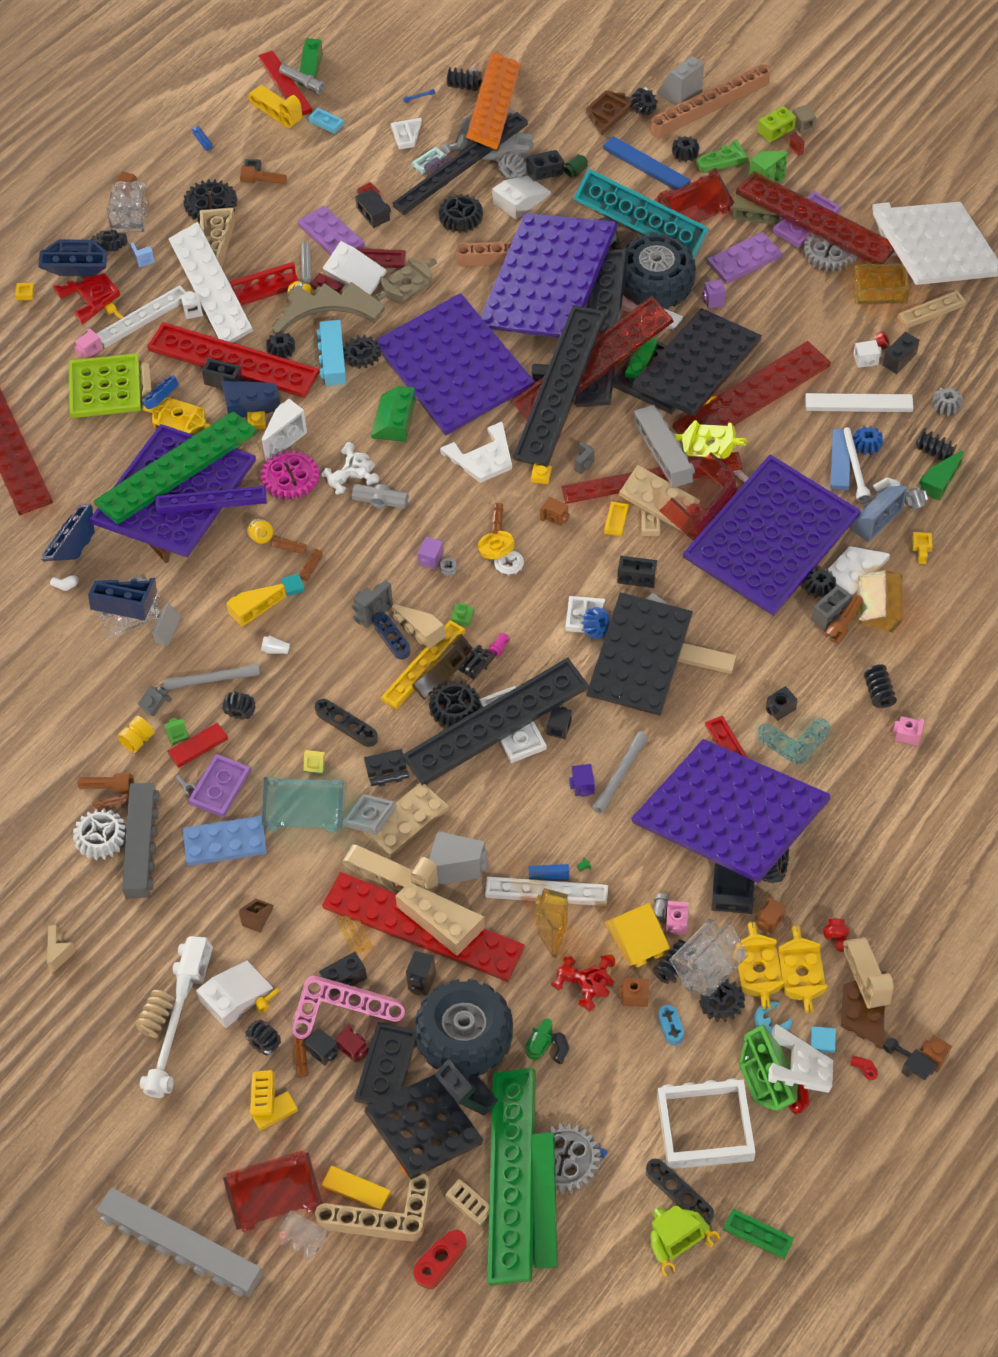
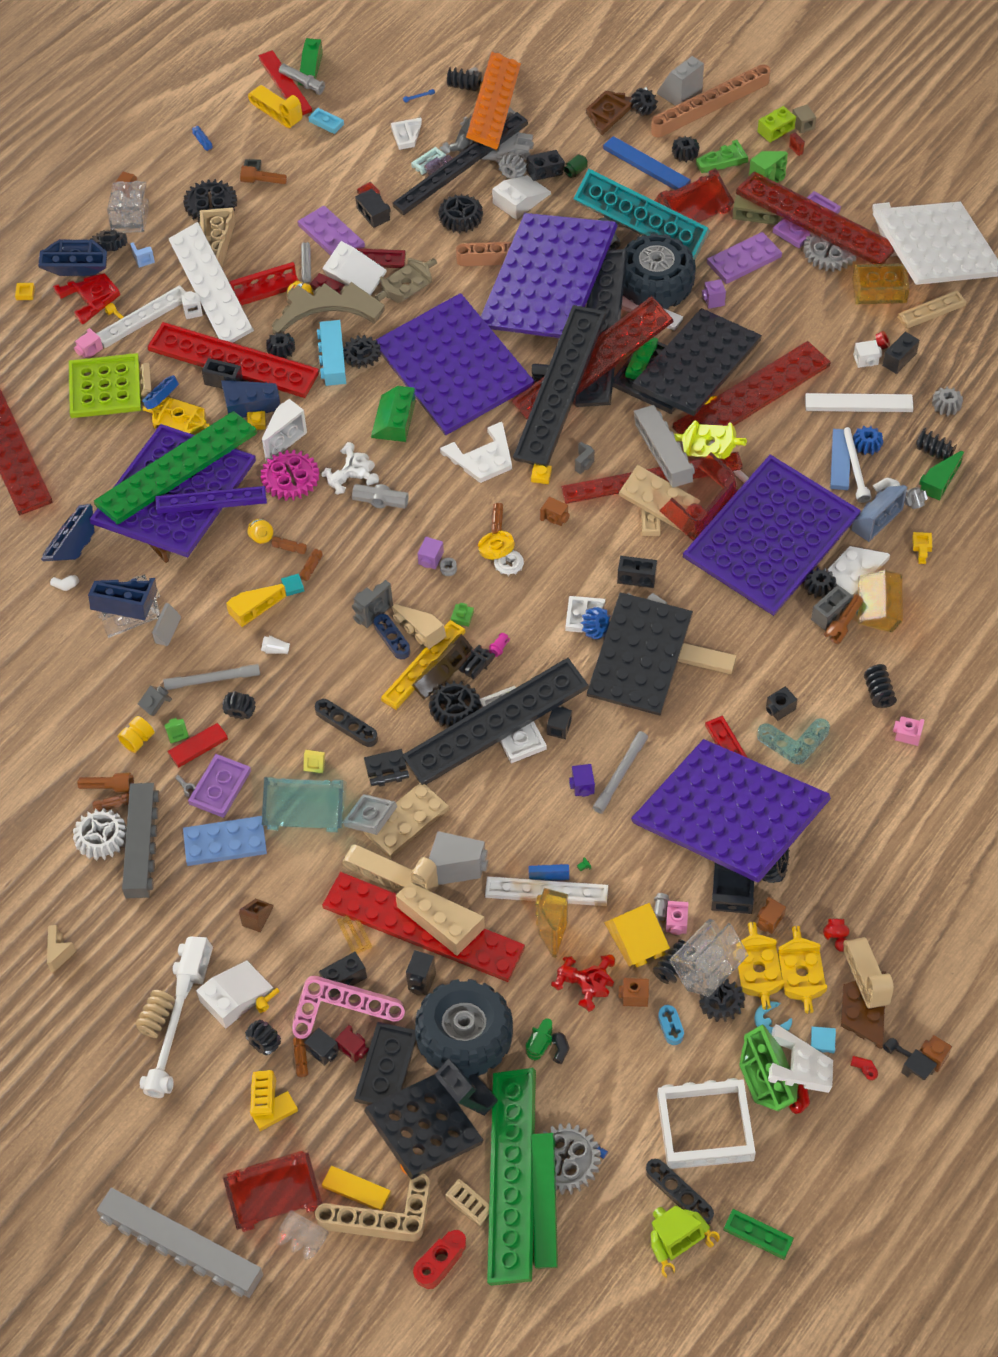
(616, 519): yellow tile -> none

